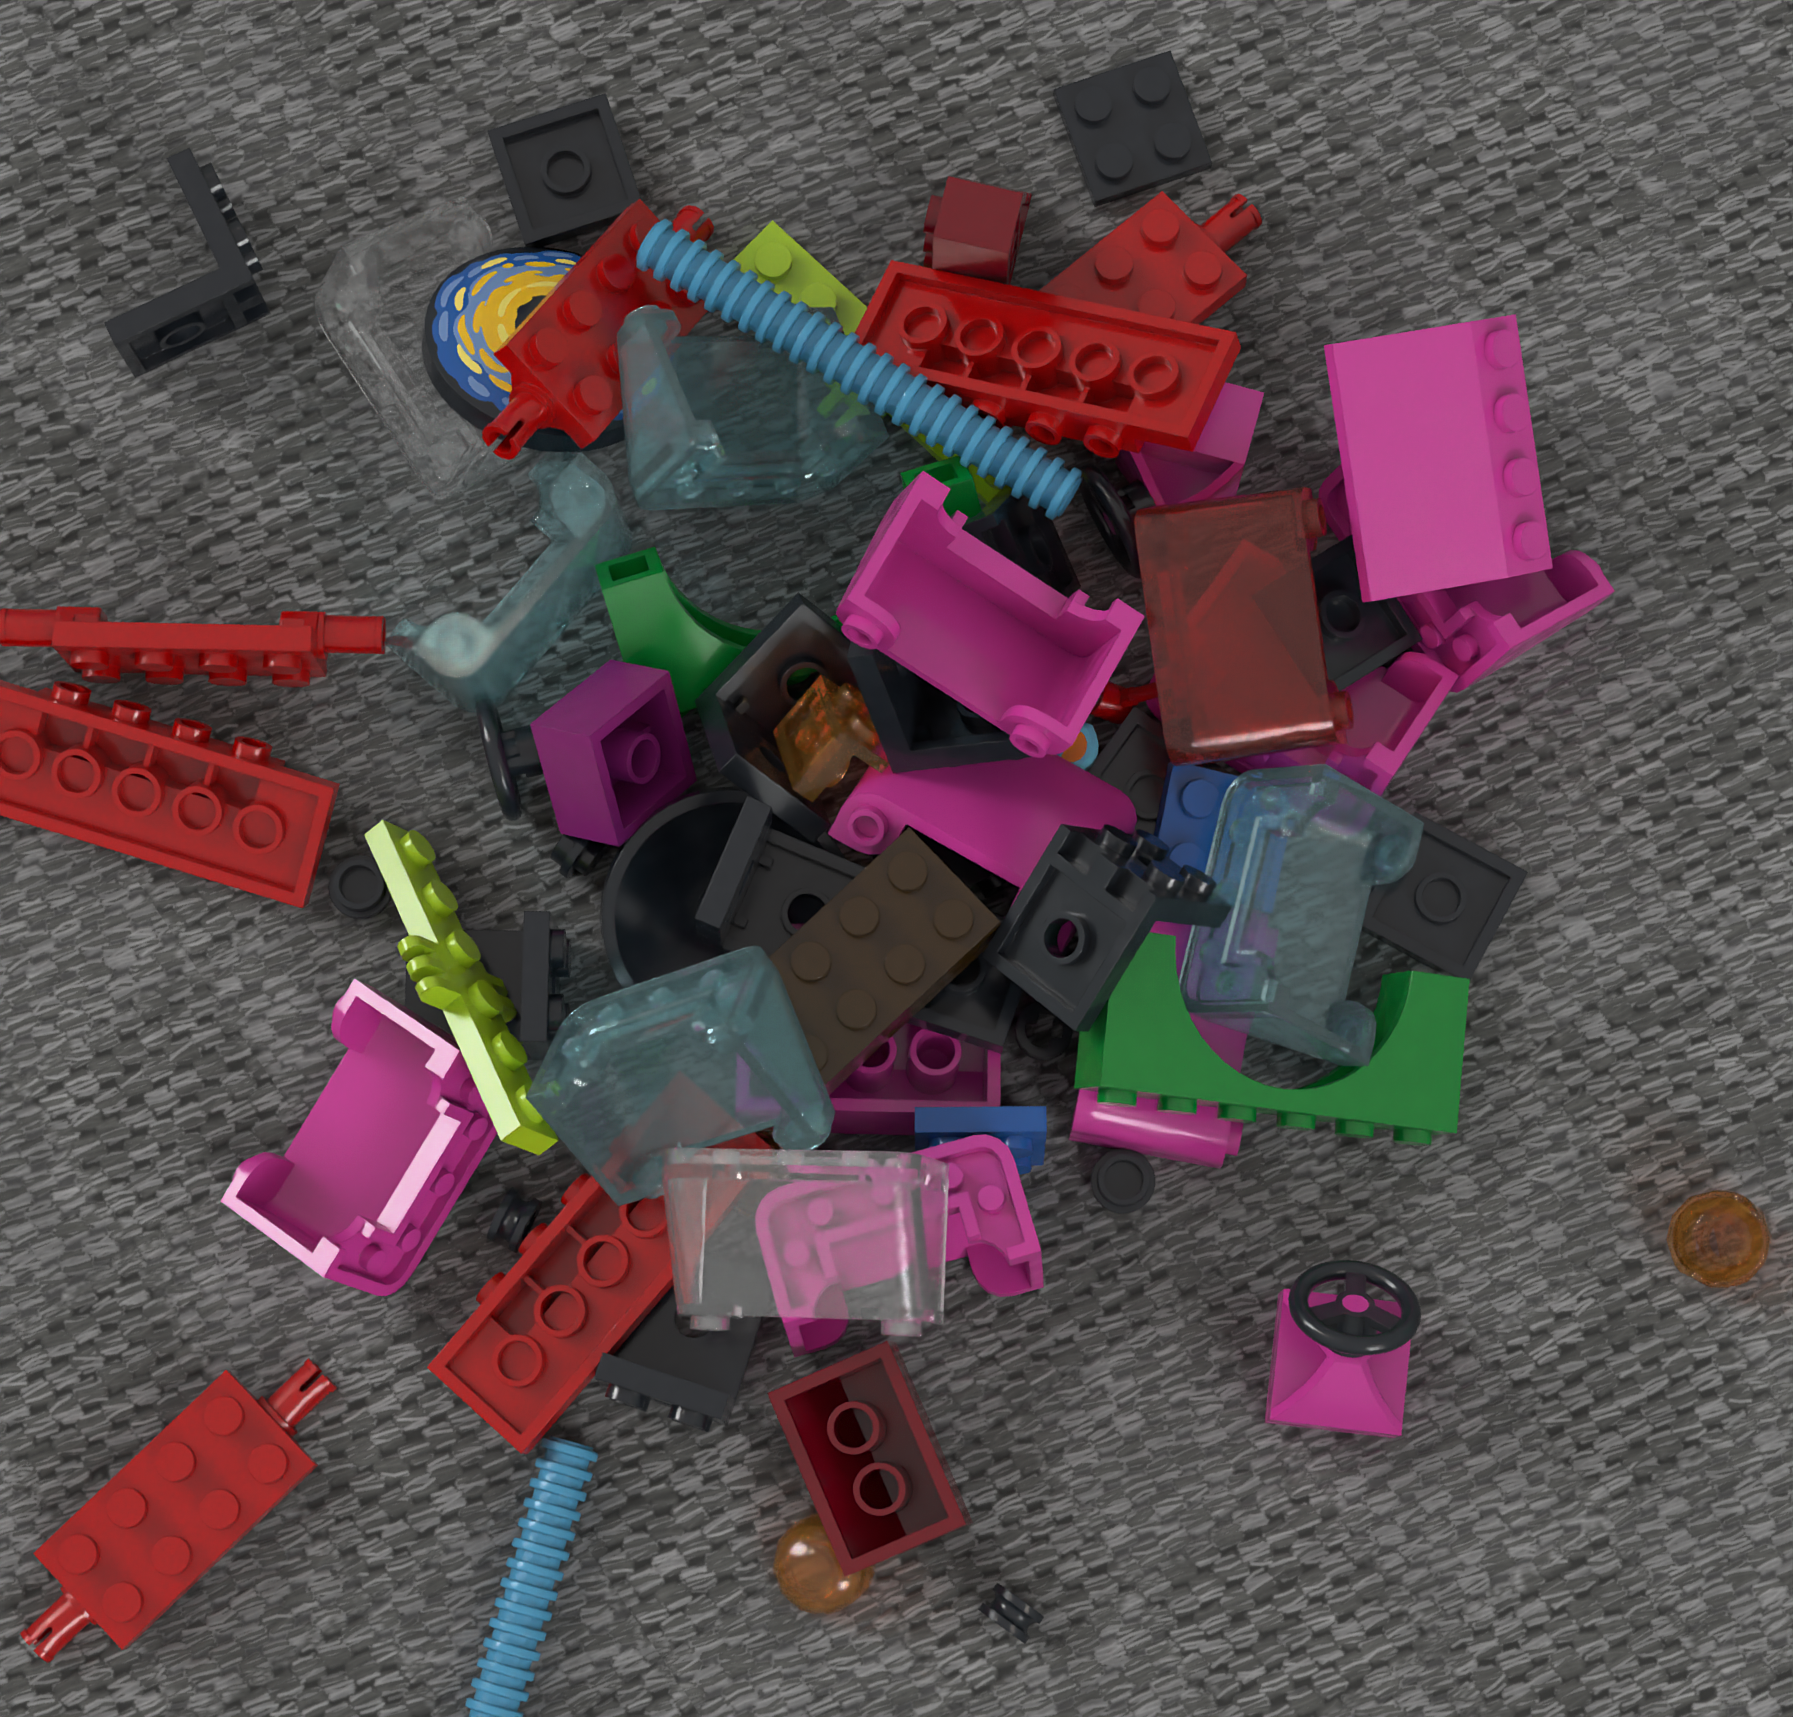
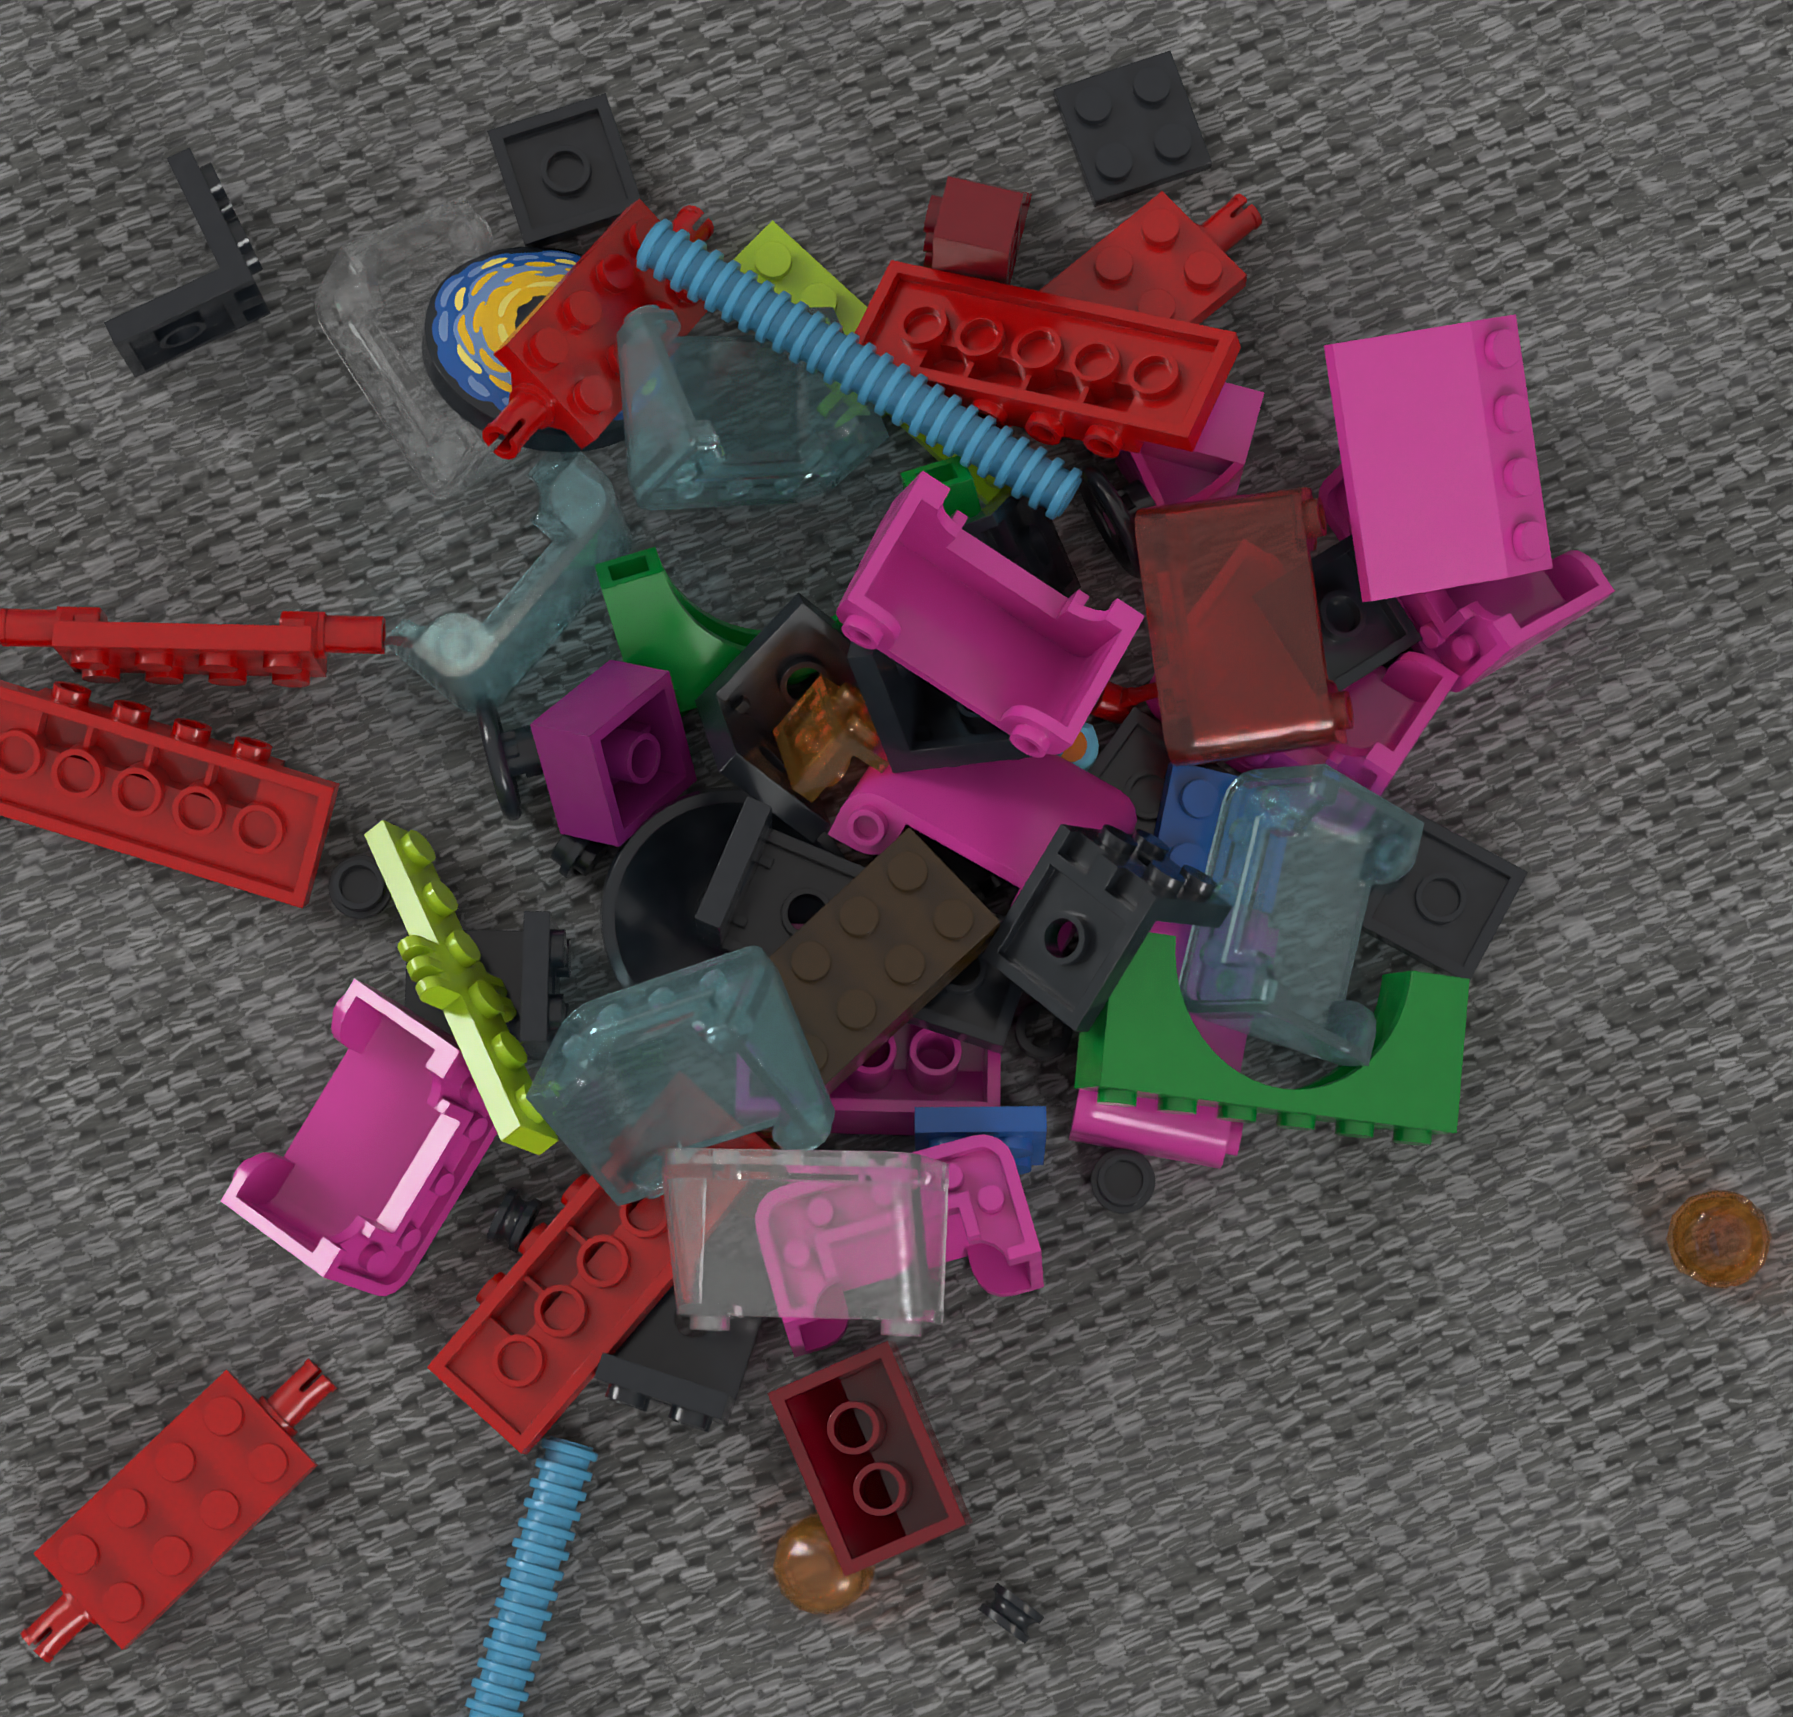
(1342, 1355): dark pink piece -> none

